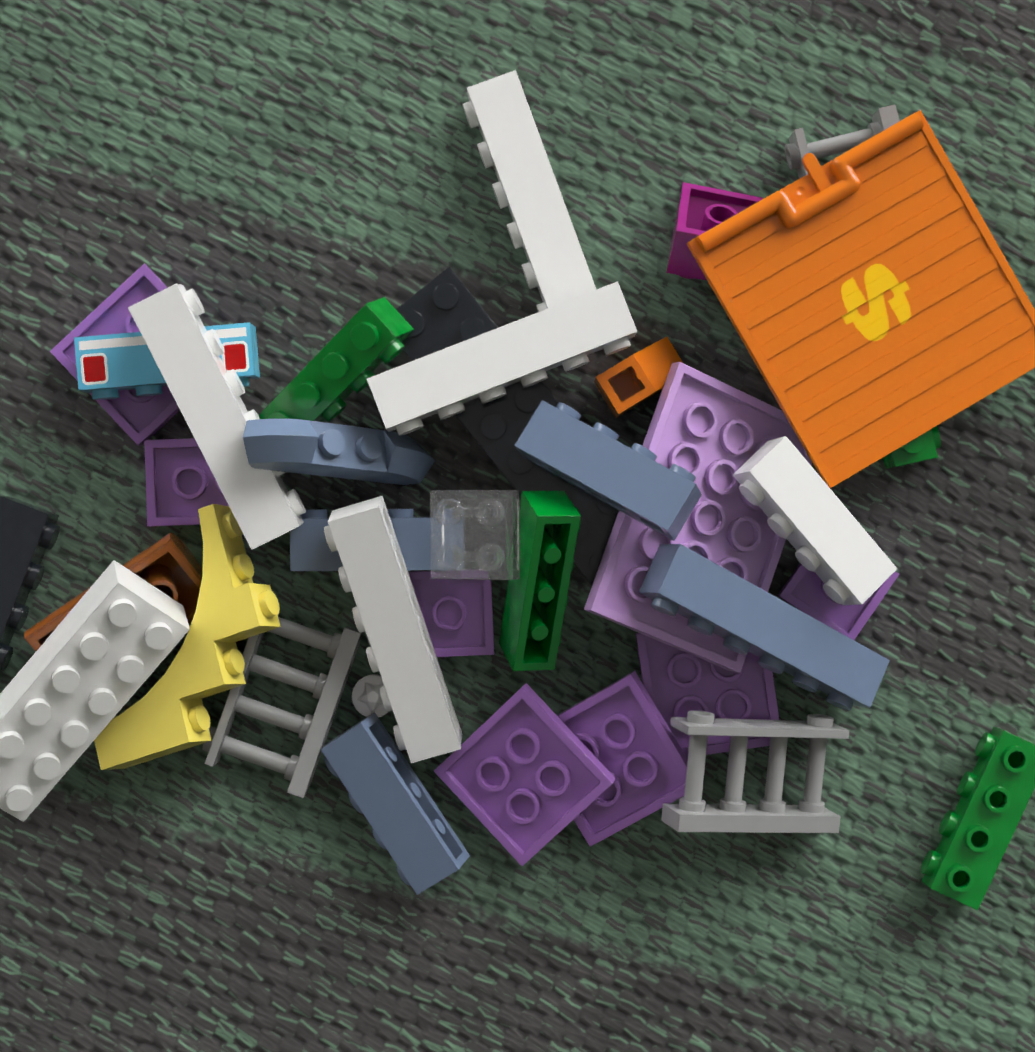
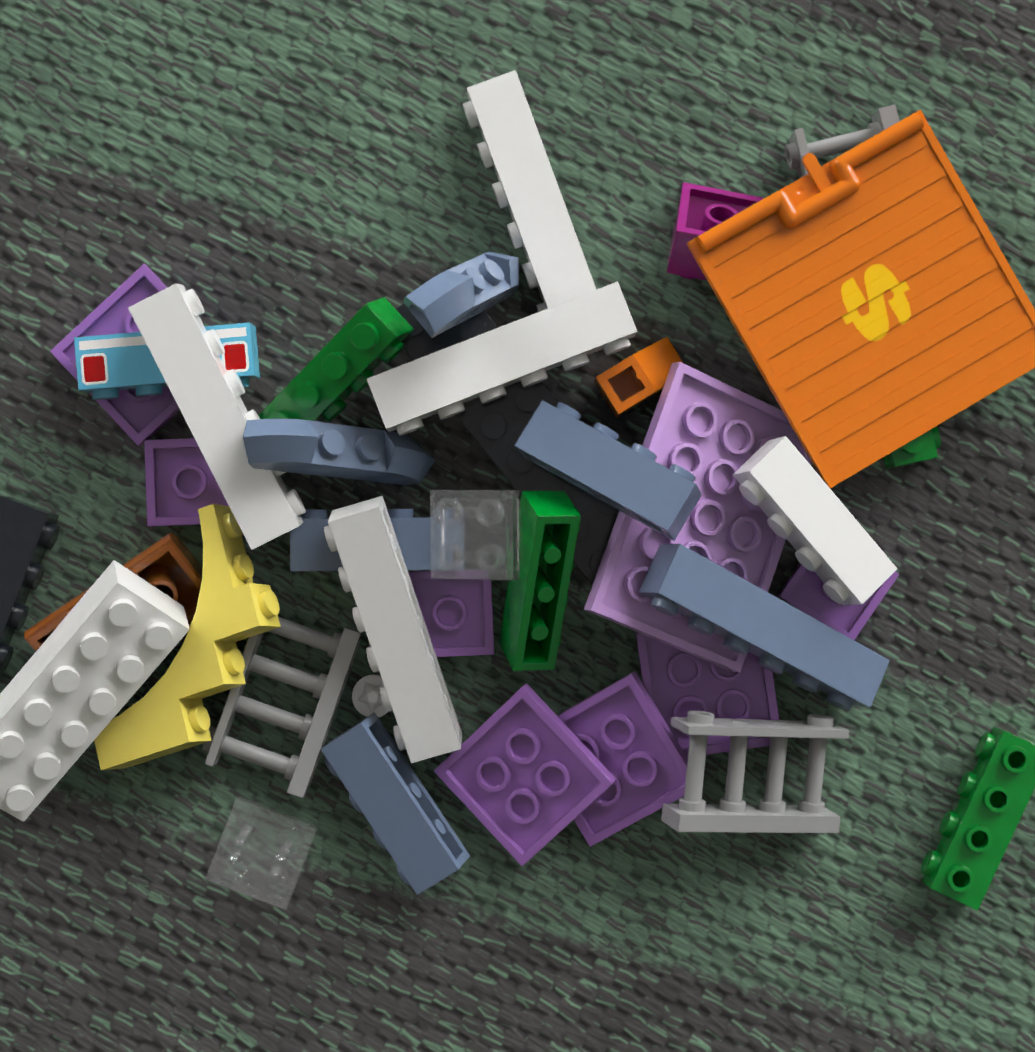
(261, 853): none -> clear plate
(464, 291): none -> sand blue brick

